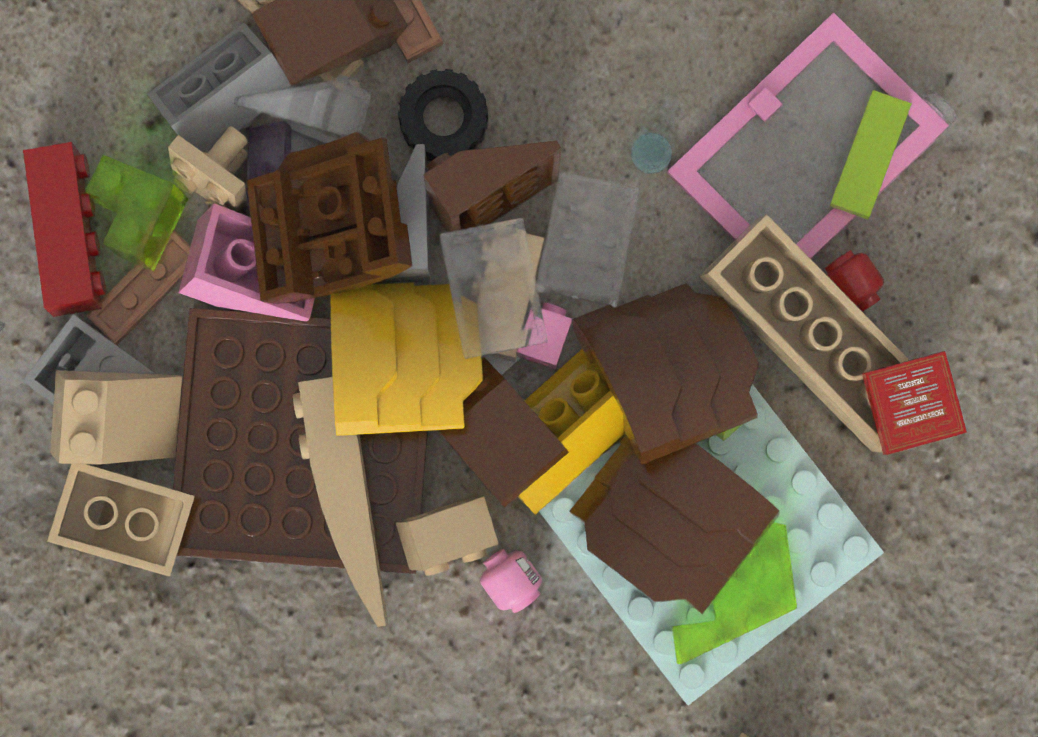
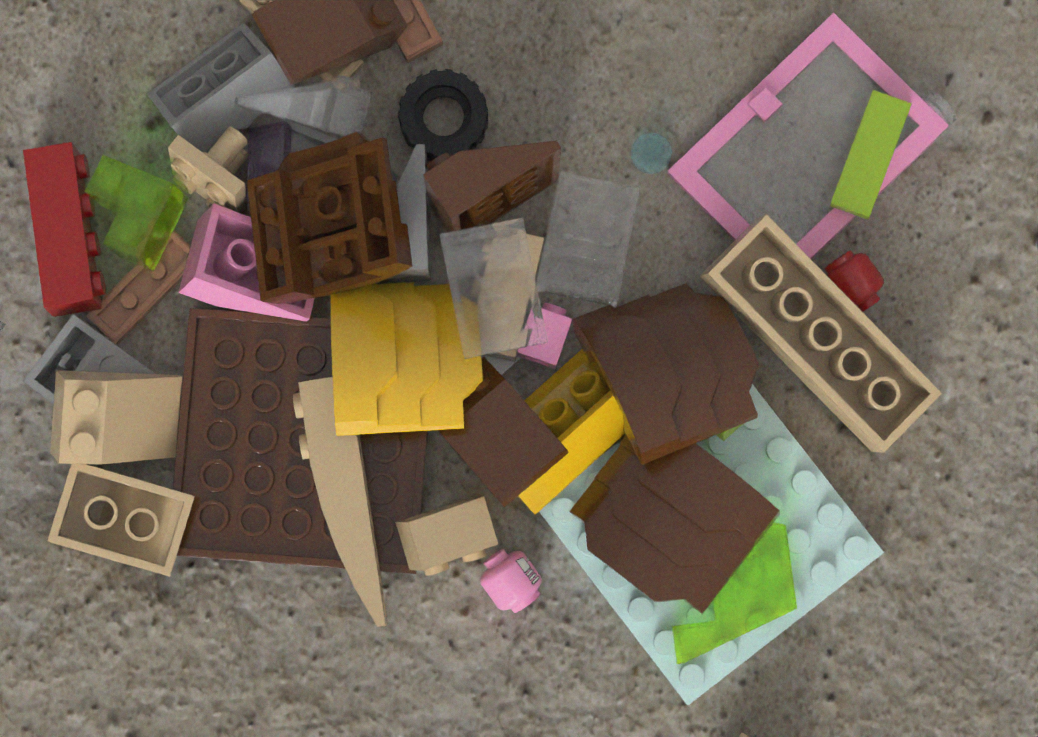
(914, 403): red tile -> none

